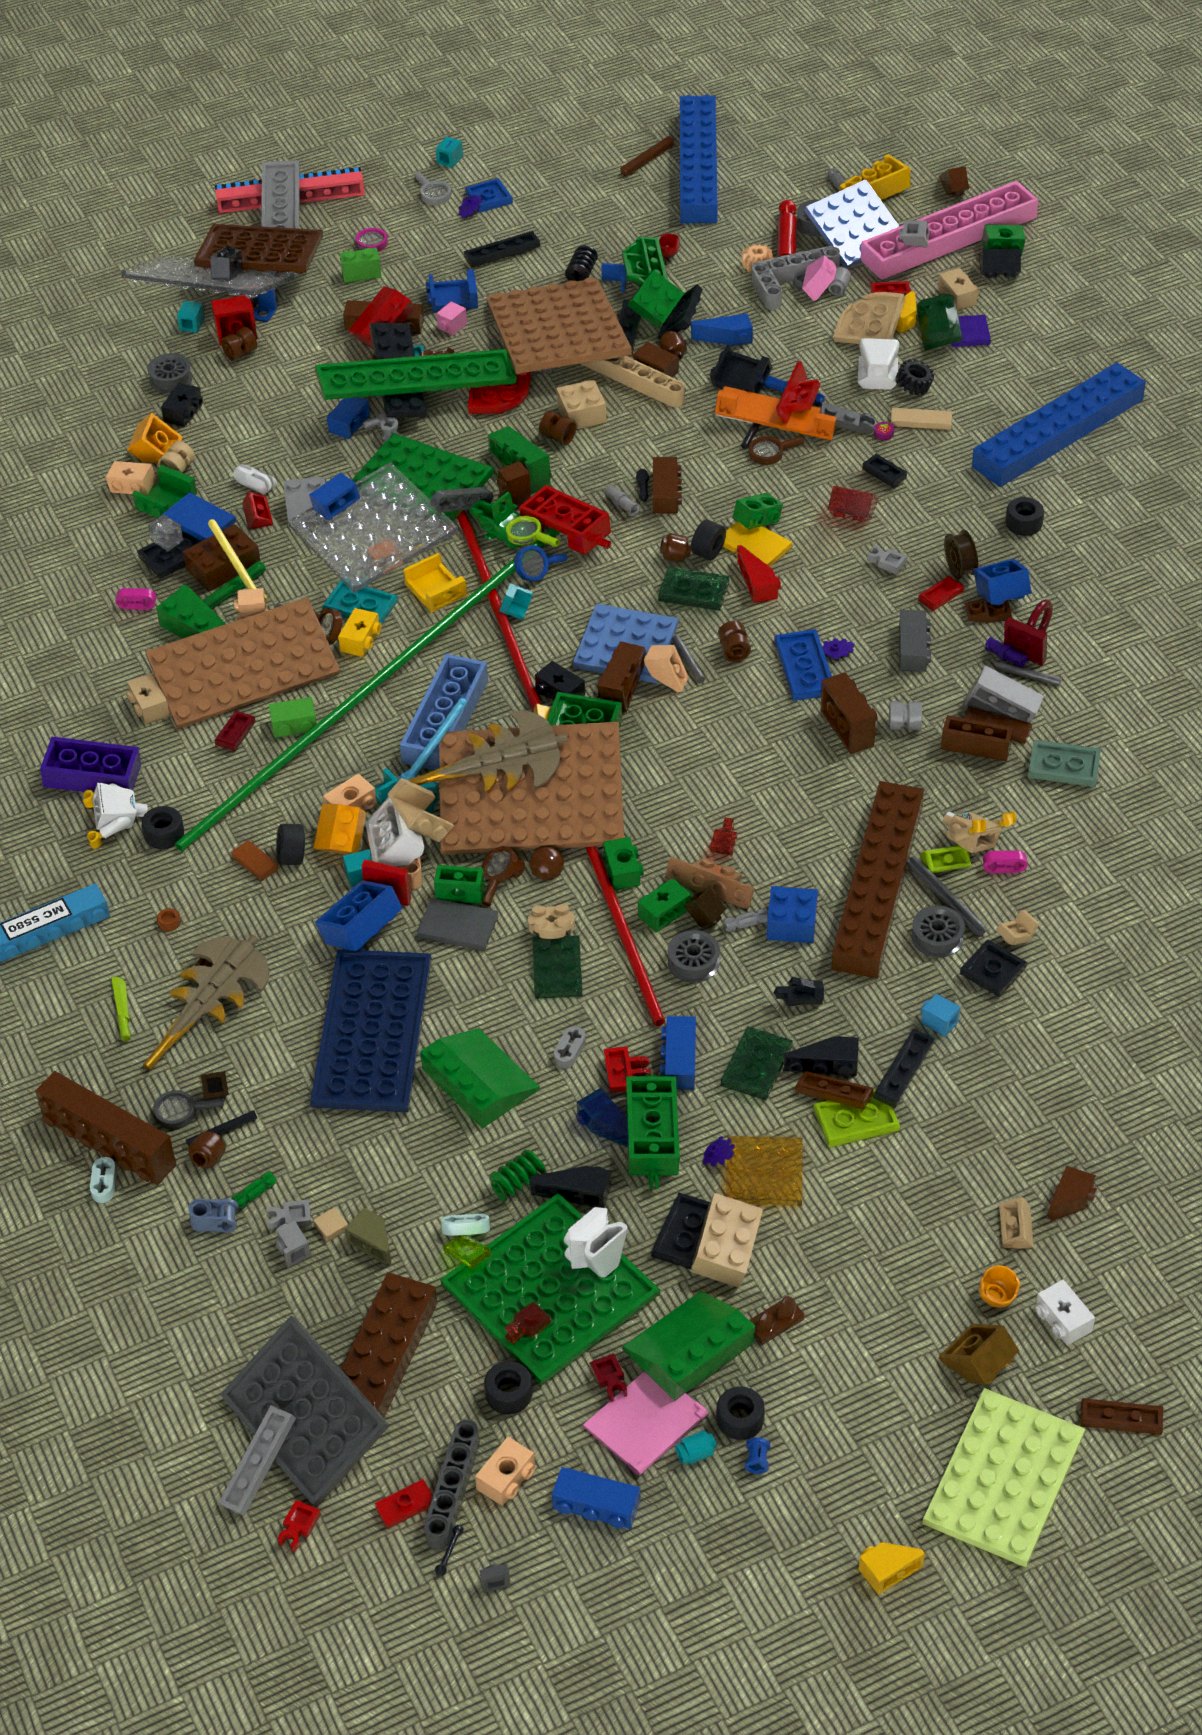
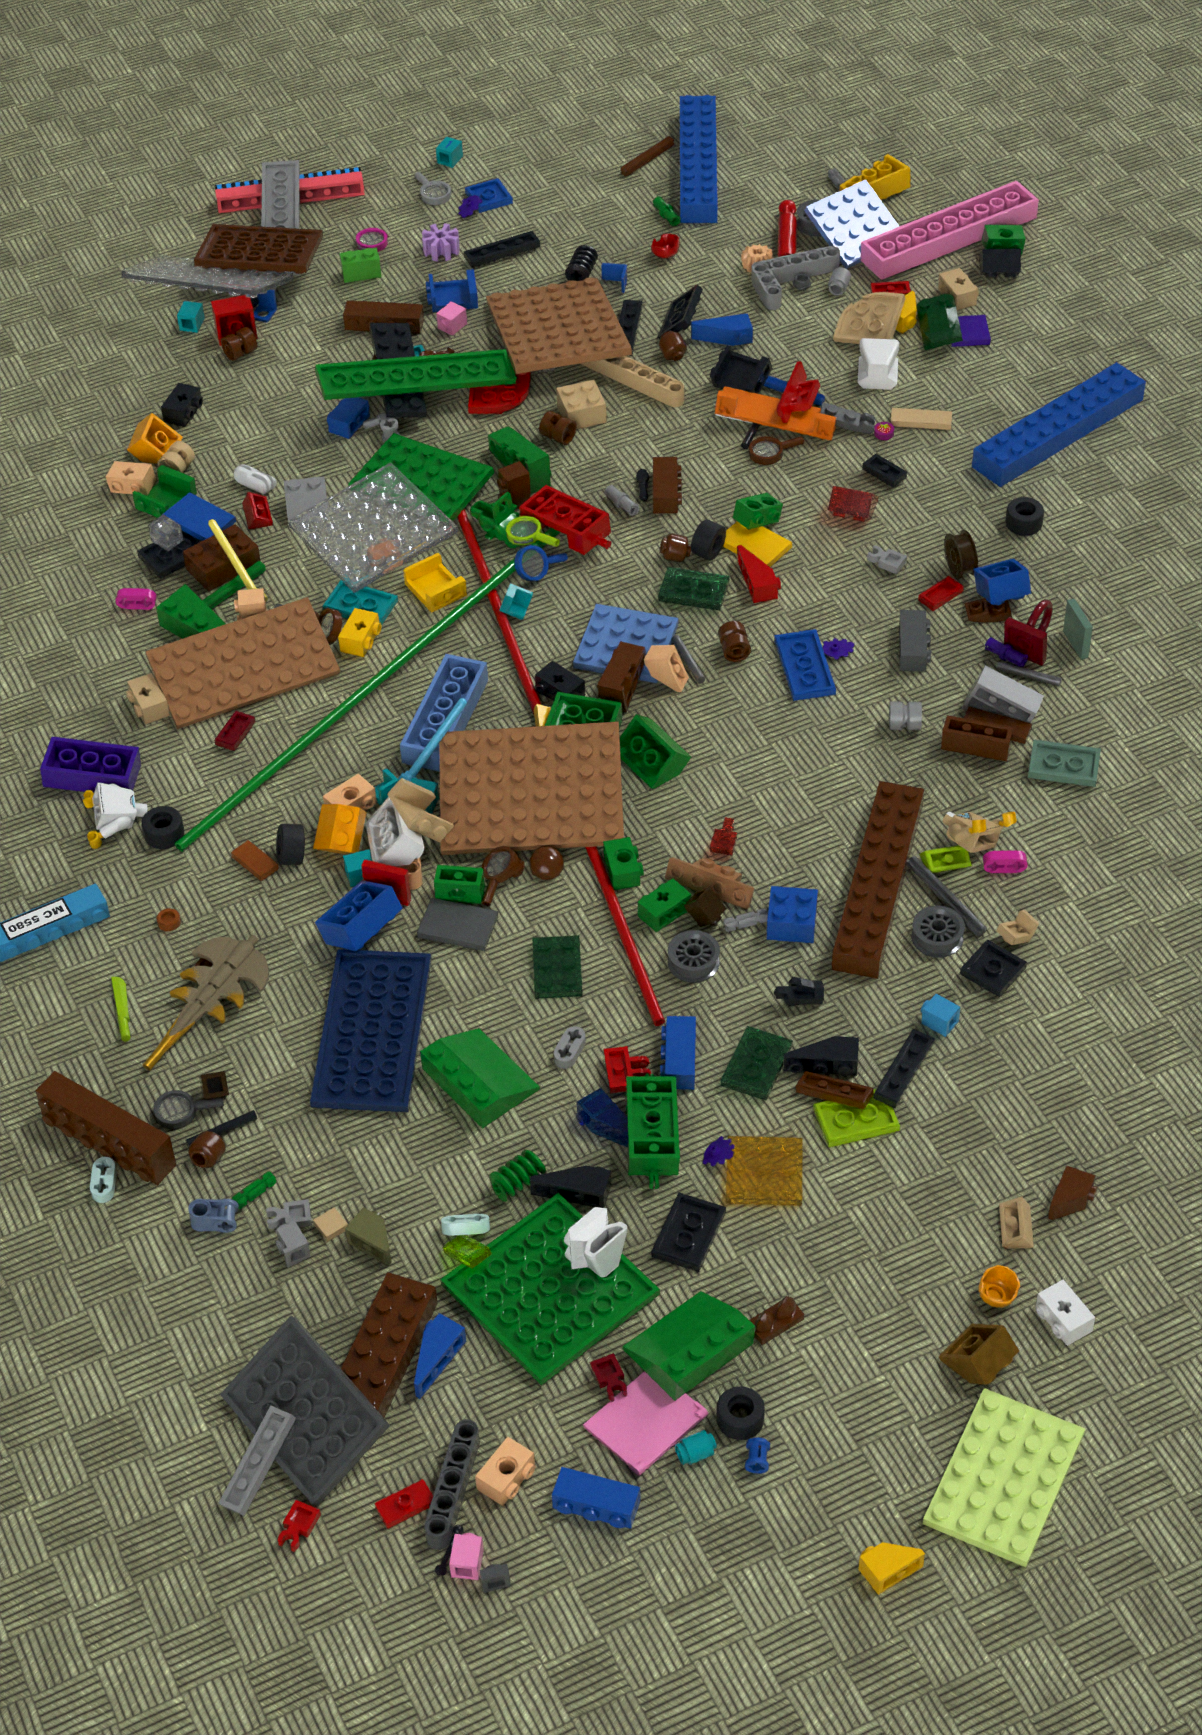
(168, 371): dark grey wheel -> none
(226, 264): black brick -> none
(292, 717): bright green brick -> none
(334, 496): blue brick -> none
(386, 307): red slope -> none
(439, 1345): none -> blue slope
(440, 242): none -> lavender gear
(462, 496): dark grey beam -> none
(466, 1556): none -> bright pink brick
(512, 1401): black tyre -> none
(529, 1321): clear red plate -> none
(533, 747): dark tan animal -> none
(551, 921): tan plate -> none
(642, 258): green wedge -> none
(651, 752): none -> green slope
(655, 299): green brick -> none
(657, 359): reddish brown brick -> none
(666, 211): none -> green pin
(726, 1240): tan brick -> none
(818, 277): bright pink slope -> none
(848, 713): reddish brown brick -> none
(915, 233): light grey brick -> none
(915, 377): black tyre -> none
(955, 181): reddish brown slope -> none
(1077, 628): none -> sand green tile
(1121, 1416): reddish brown tile -> none

